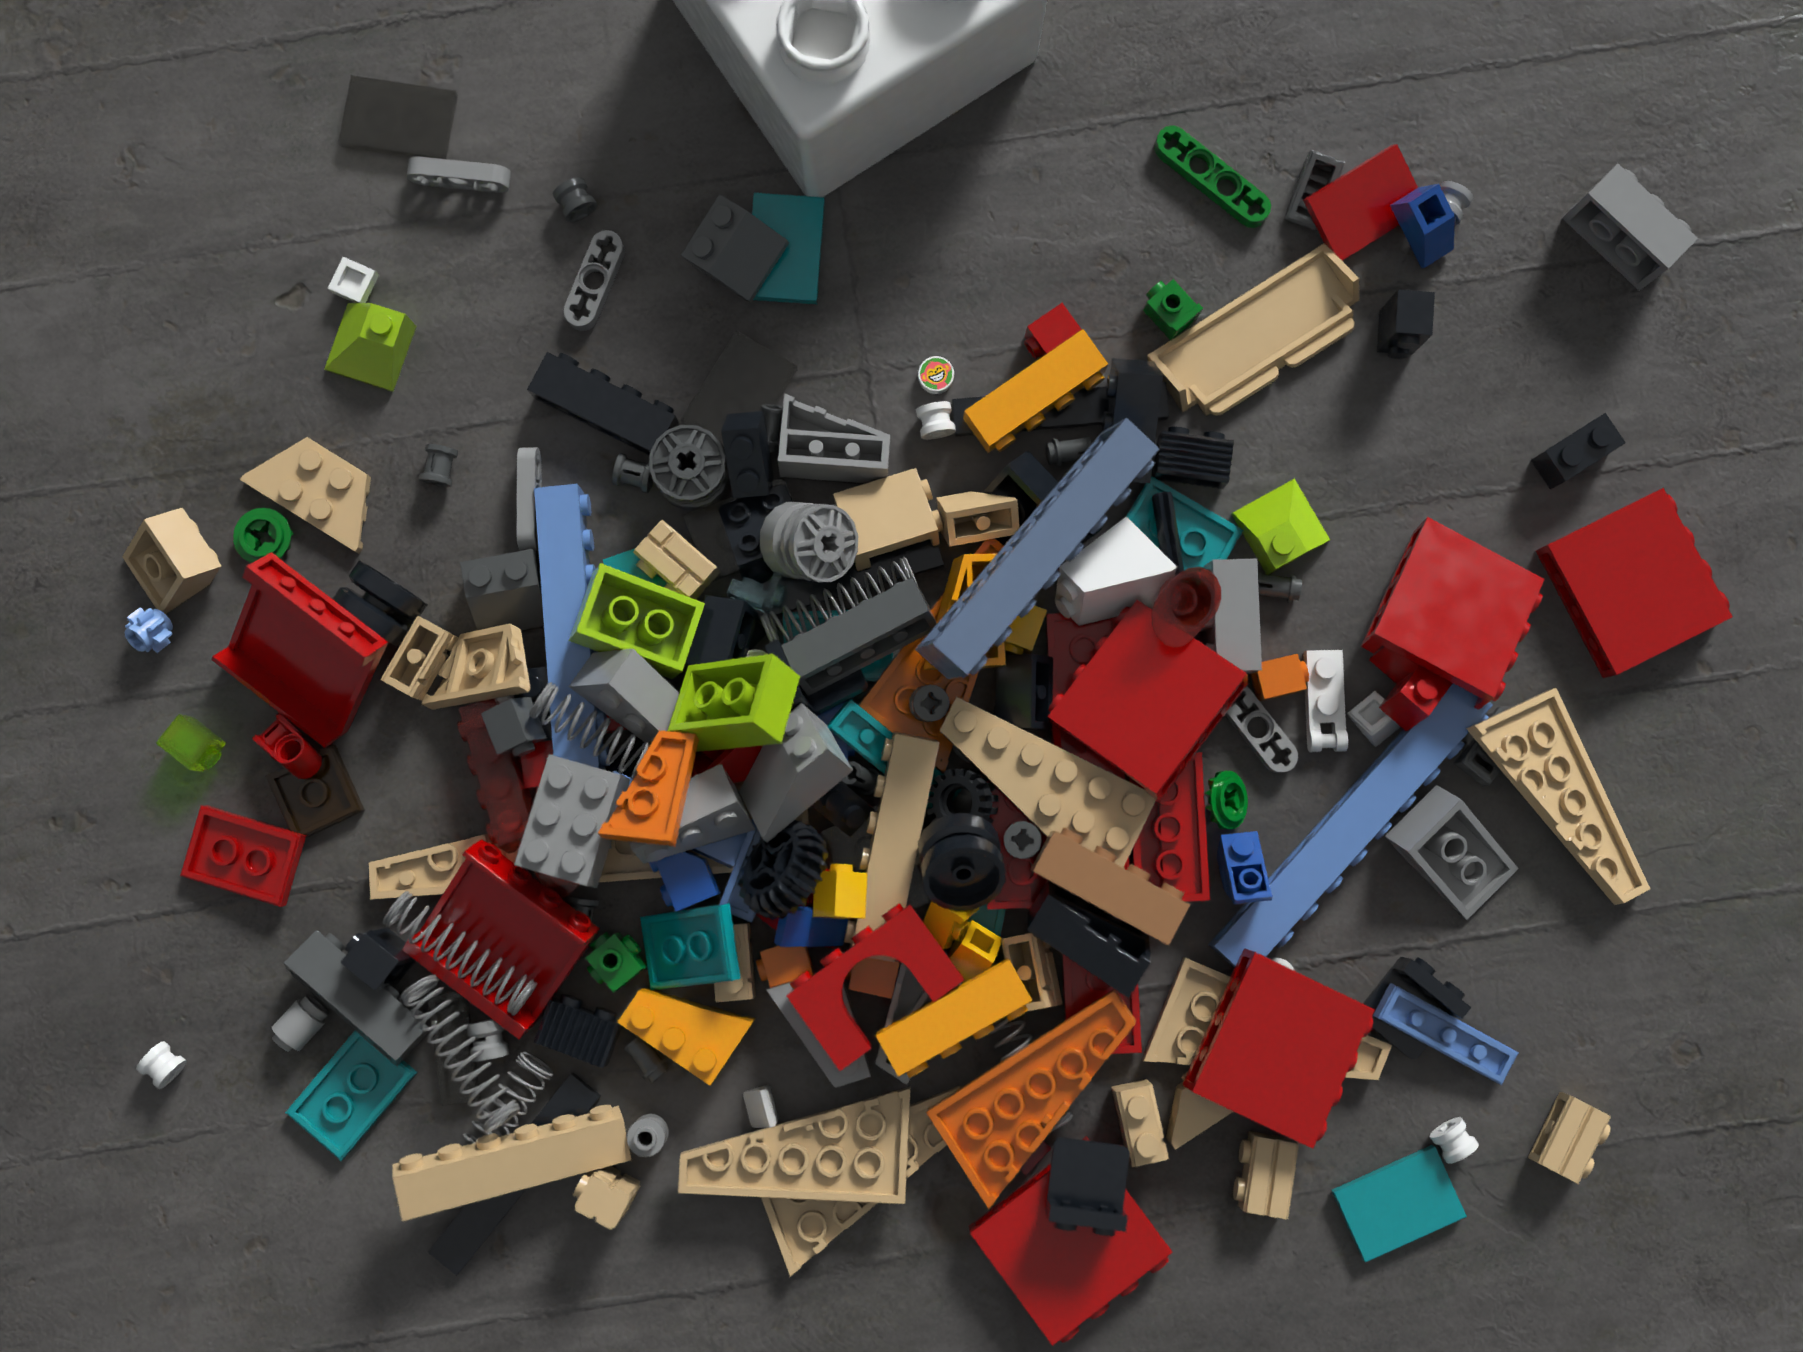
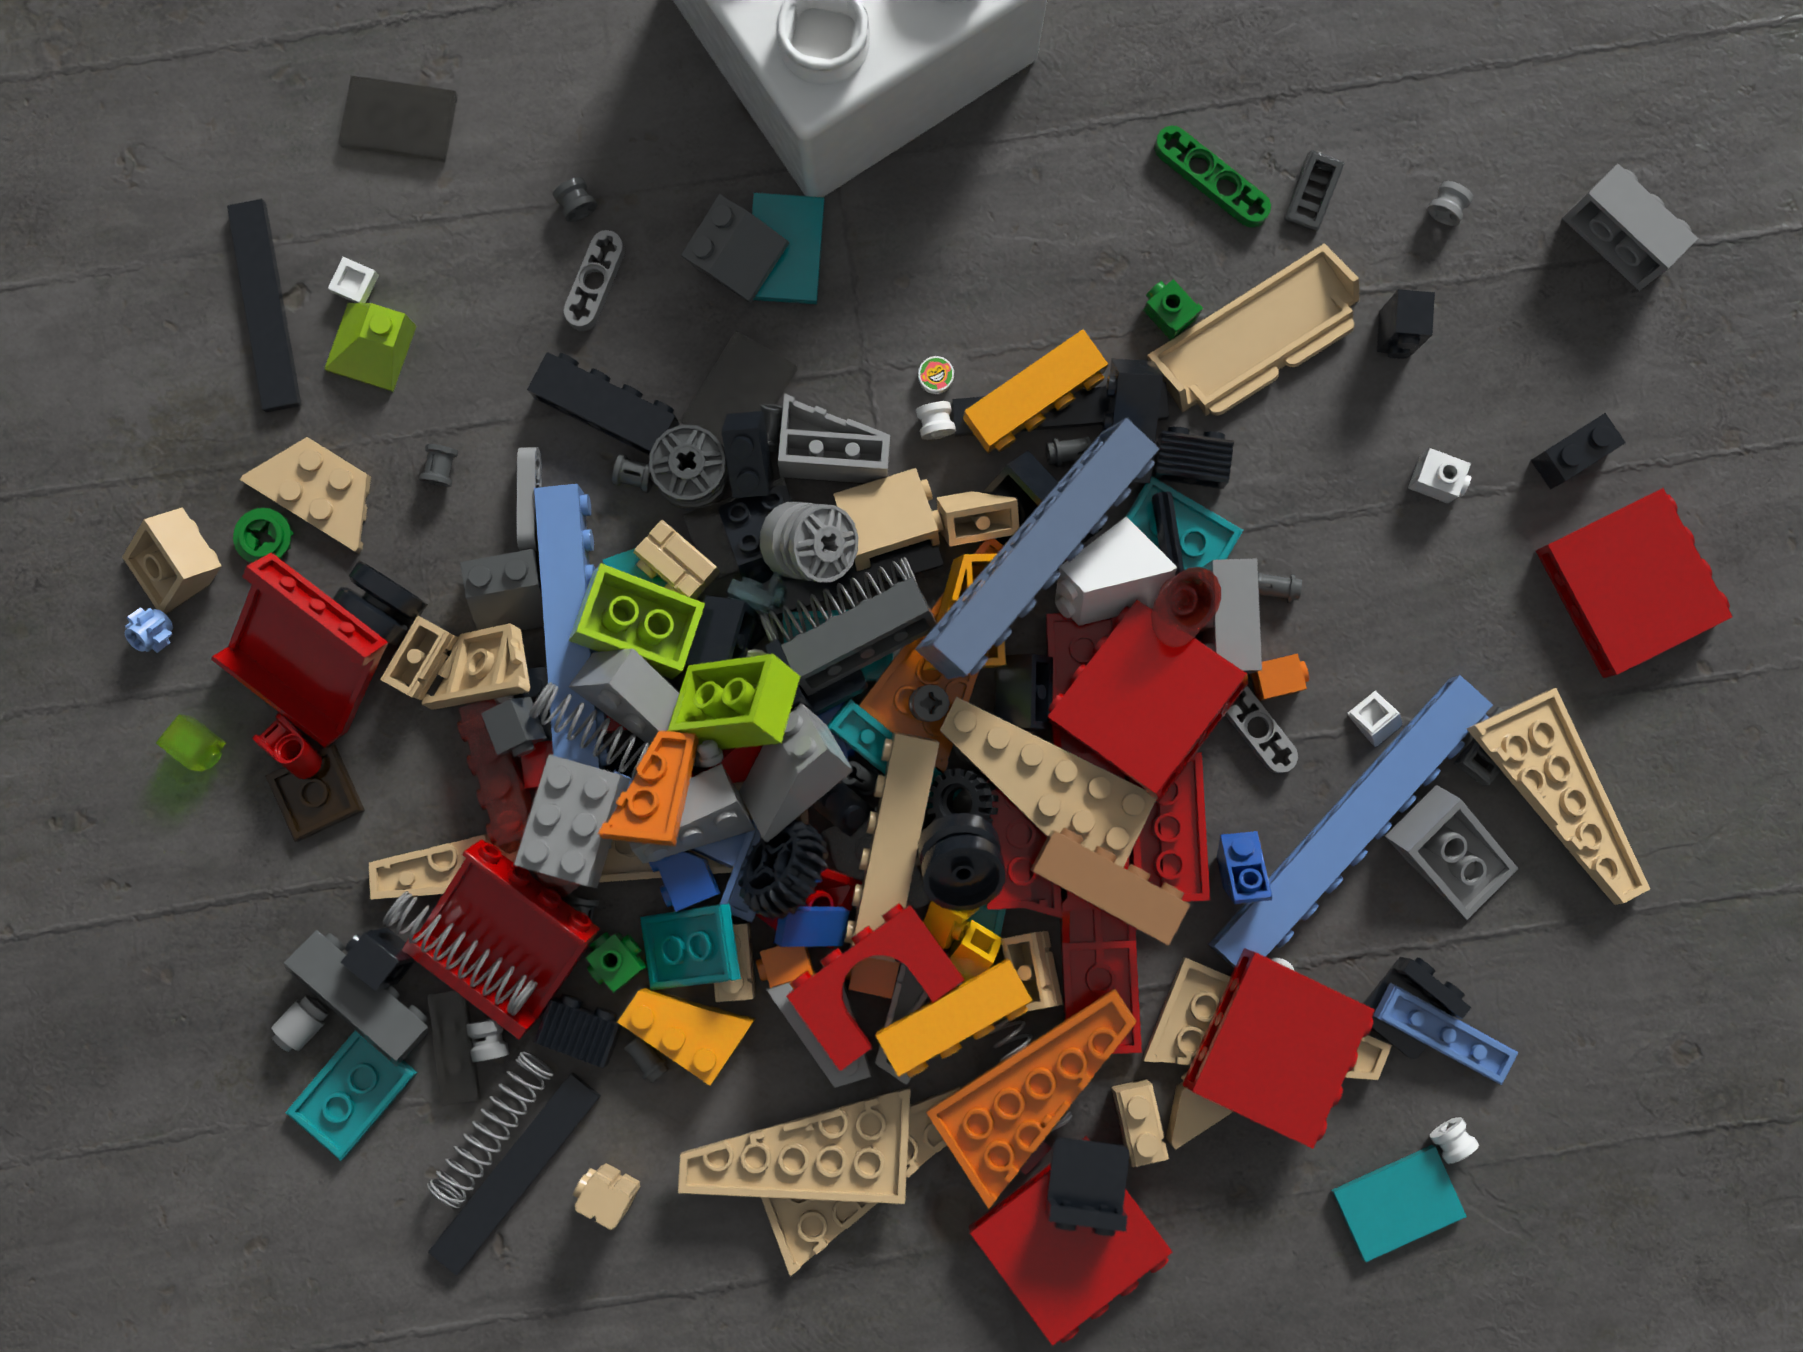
(161, 1065): white wheel -> none
(243, 855): red tile -> none
(264, 305): none -> black tile
(458, 174): light grey beam -> none
(500, 1115): light grey piece -> none
(510, 1161): tan brick -> none
(656, 1127): light grey brick -> none
(708, 755): none -> light grey arm
(761, 1107): white slope -> none
(841, 893): yellow brick -> none
(1025, 632): yellow brick -> none
(1028, 840): dark grey wheel -> none
(1050, 331): red brick -> none
(1090, 937): black wedge -> none
(1235, 798): green gear -> none
(1266, 1174): tan brick -> none
(1280, 527): lime slope -> none
(1325, 700): white plate -> none
(1358, 204): red tile -> none
(1415, 690): red brick -> none
(1426, 223): blue slope -> none
(1440, 476): none -> white brick
(1456, 610): red panel -> none
(1570, 1138): tan brick -> none

